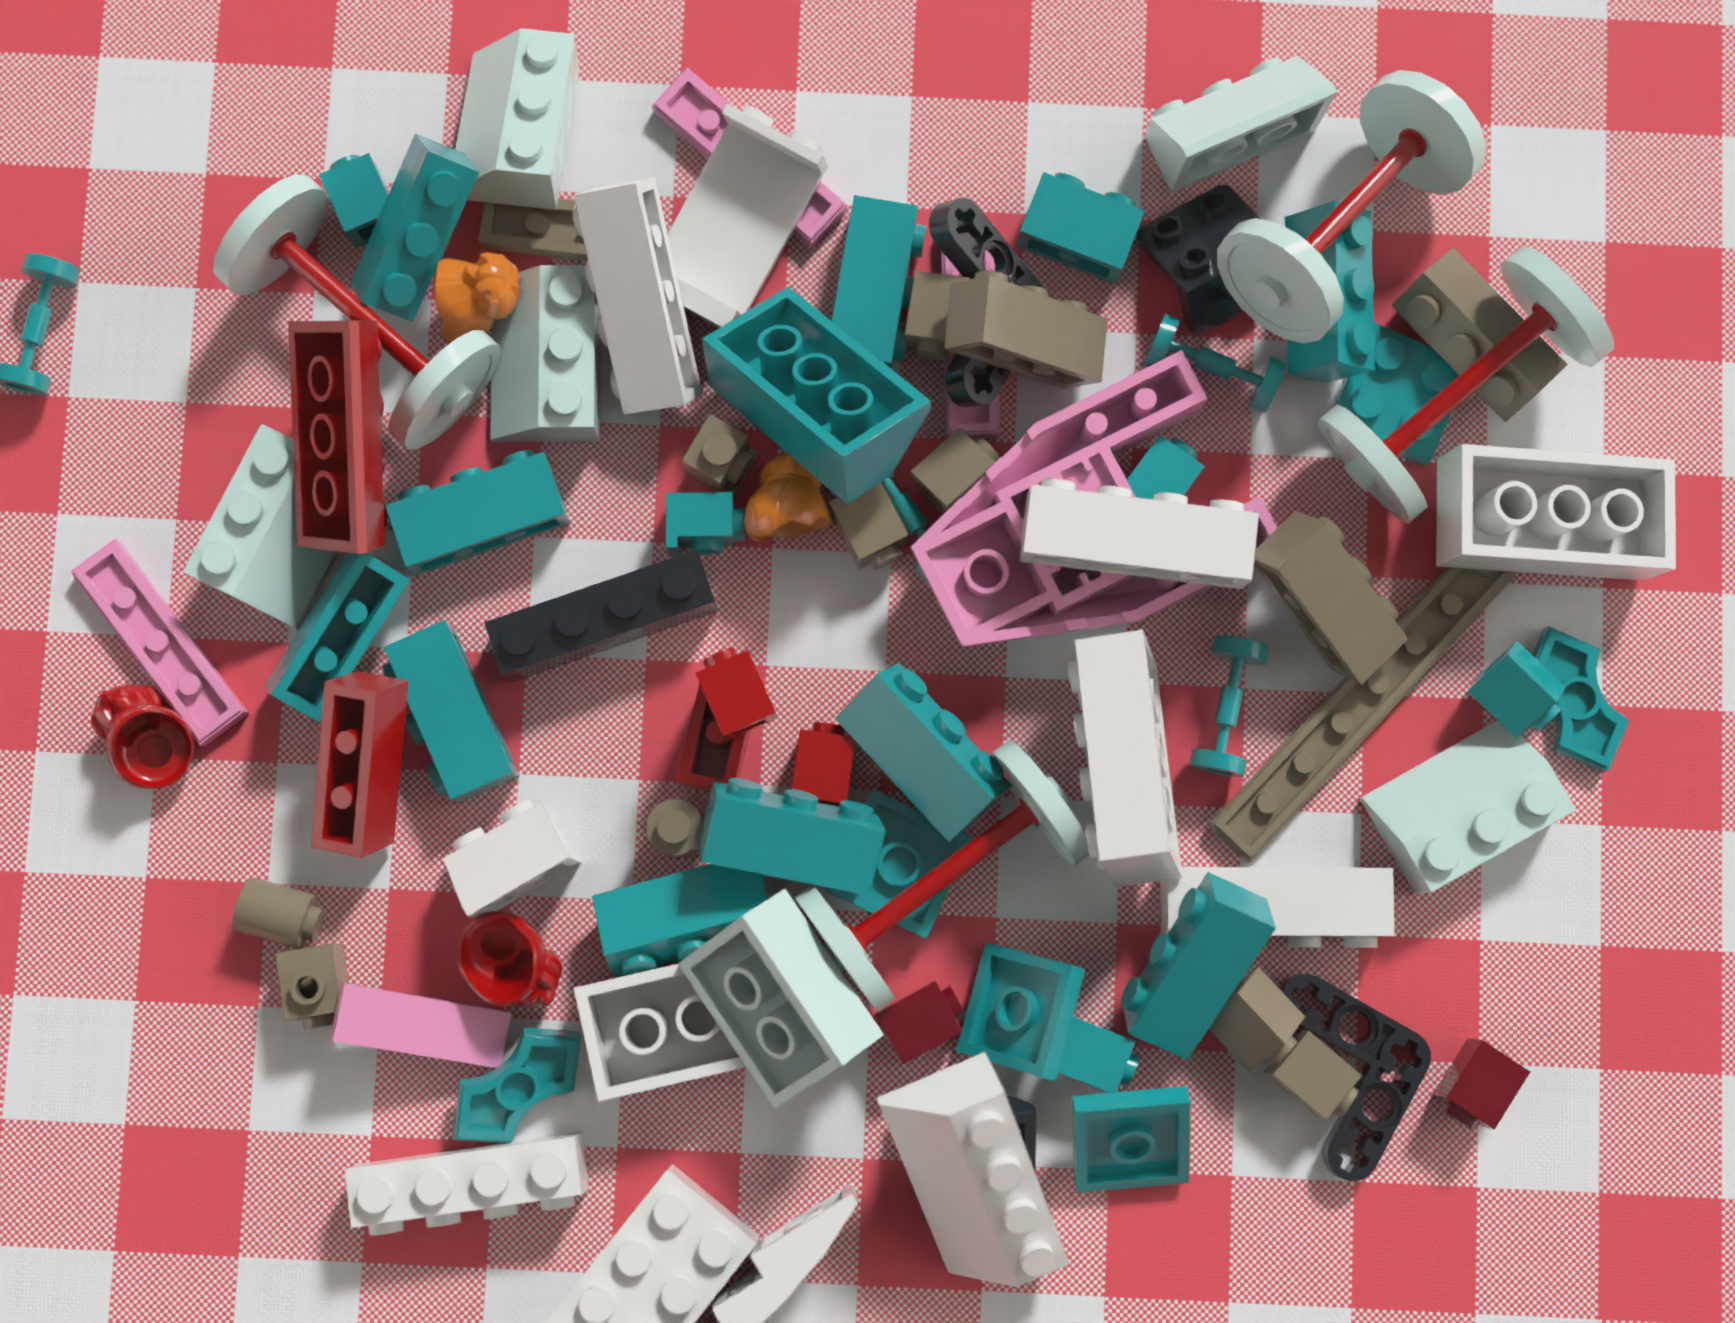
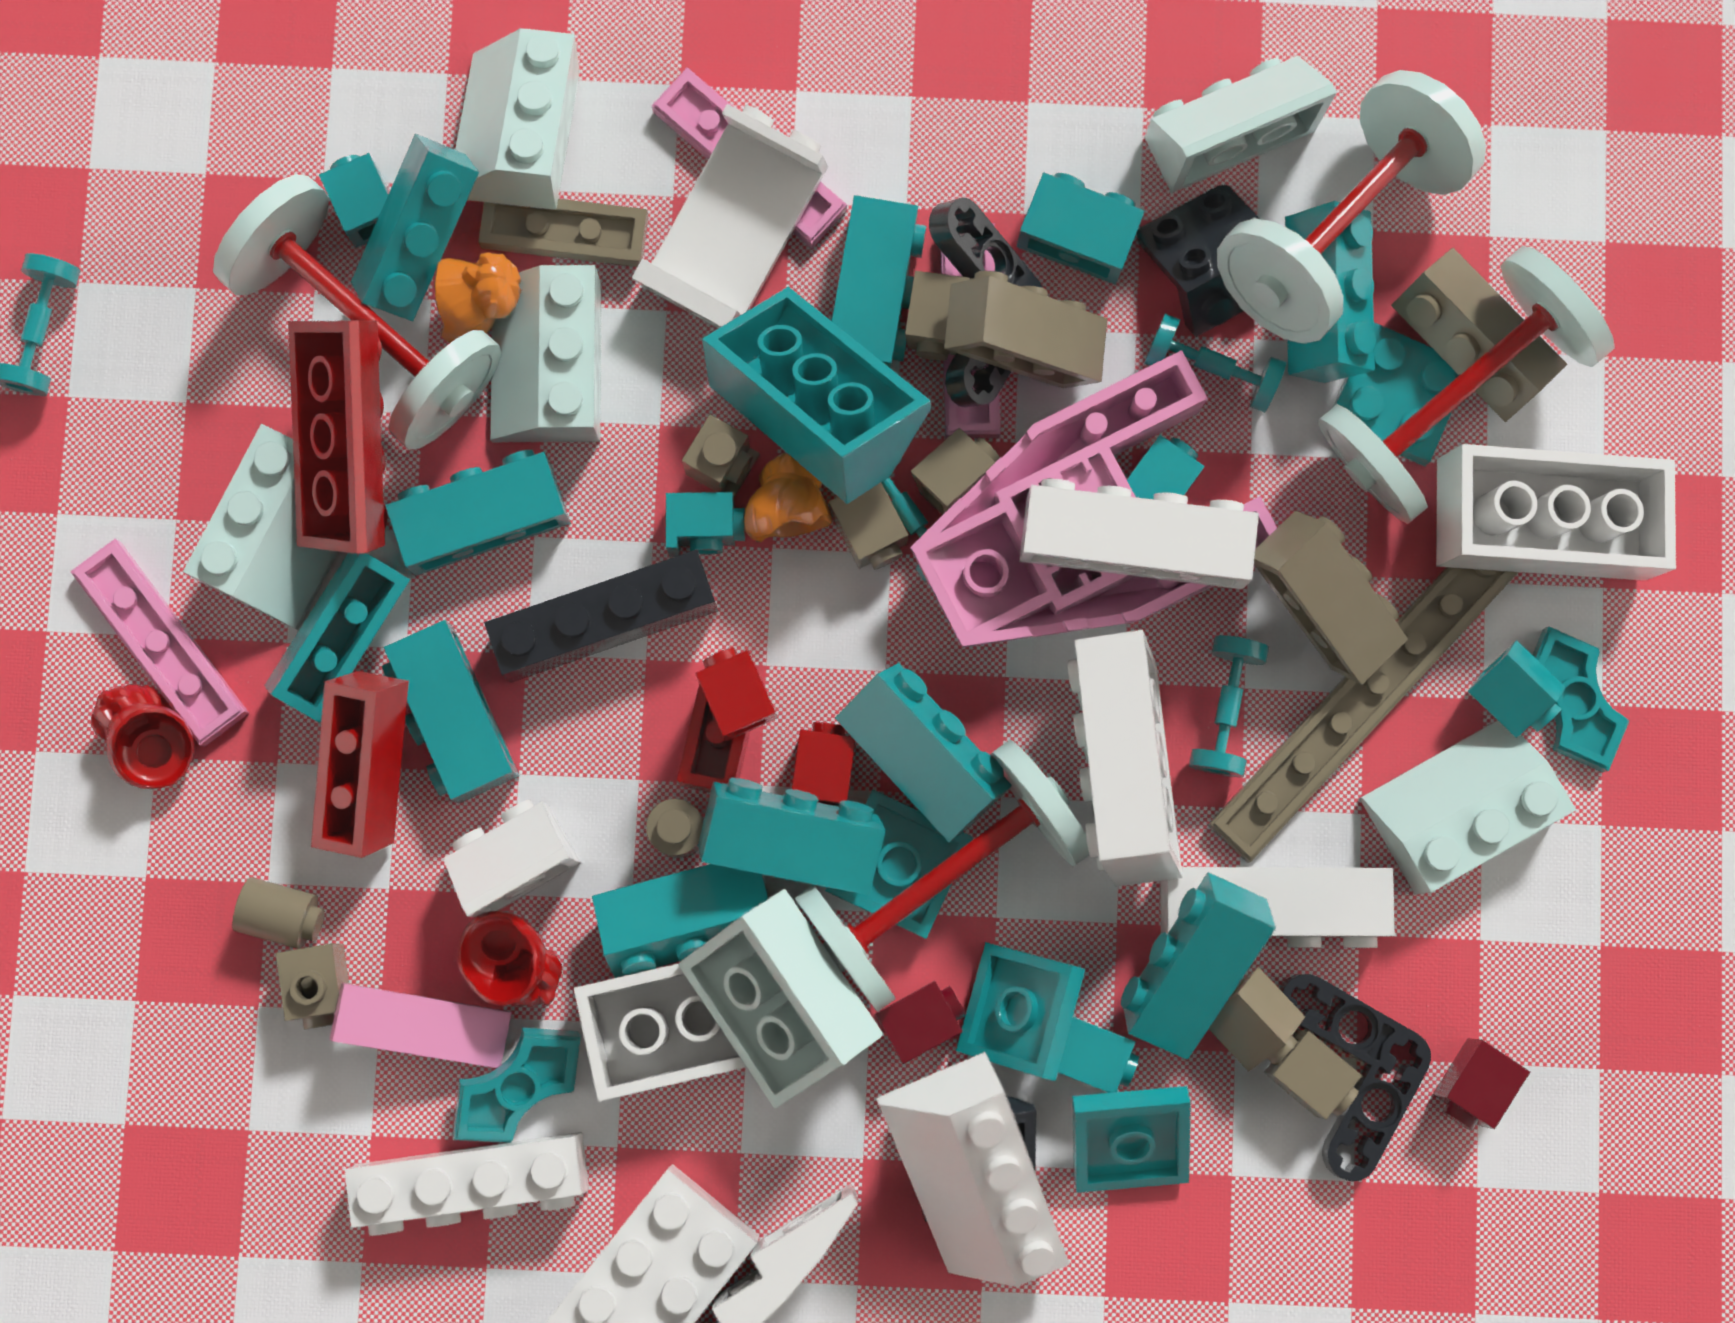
(637, 295): white brick -> none

